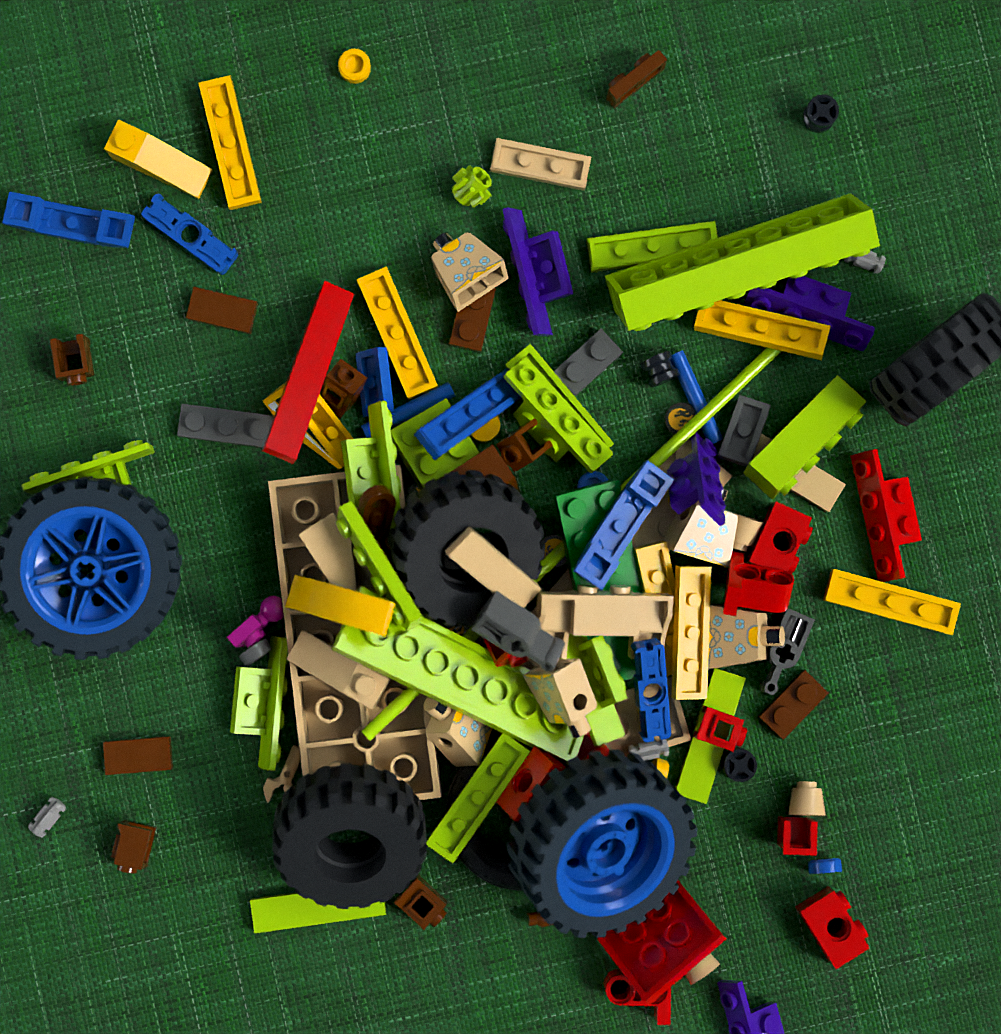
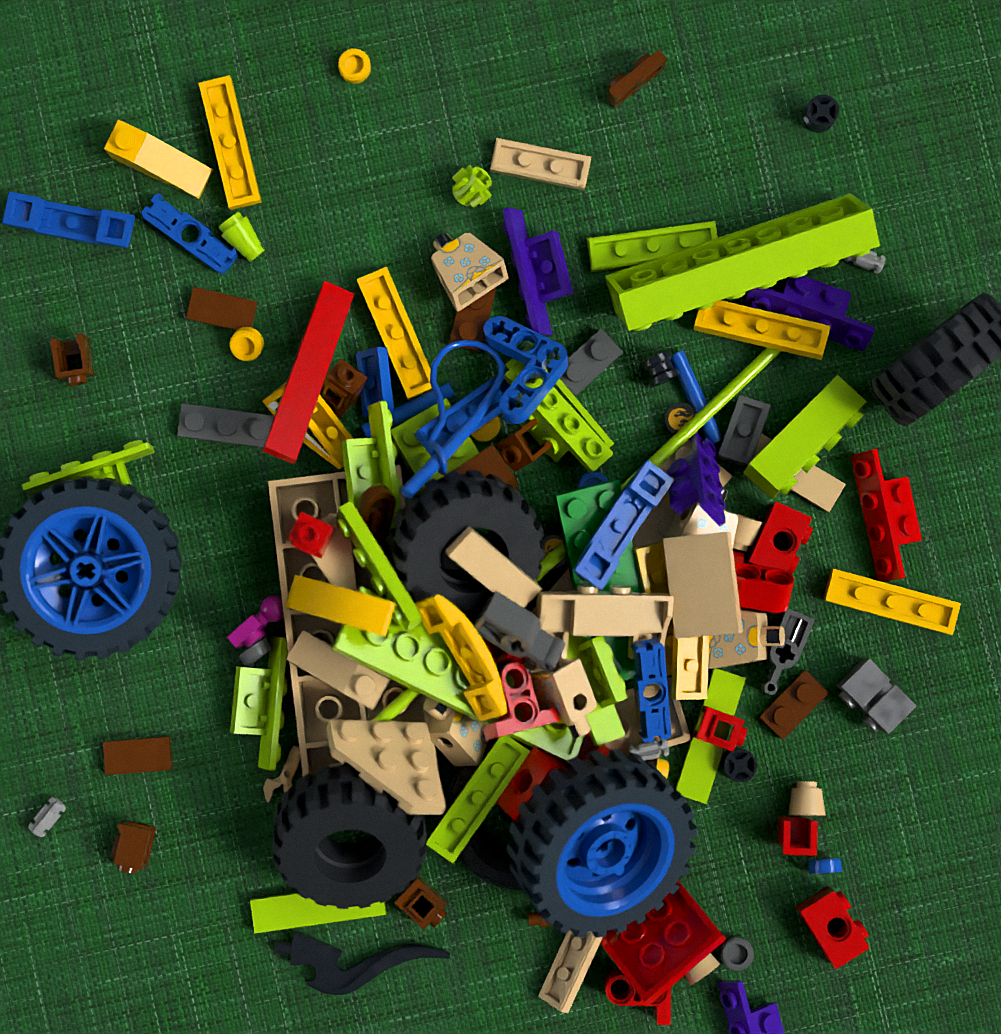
(241, 235): none -> lime cone
(246, 344): none -> yellow tile
(311, 535): none -> red window
(337, 981): none -> black piece
(391, 759): none -> tan plate
(440, 454): none -> blue piece
(470, 652): none -> yellow slope
(524, 698): none -> tile
(535, 362): none -> blue beam
(569, 970): none -> tan tile
(703, 585): none -> tan tile
(736, 953): none -> dark grey tile
(874, 696): none -> flat silver piece

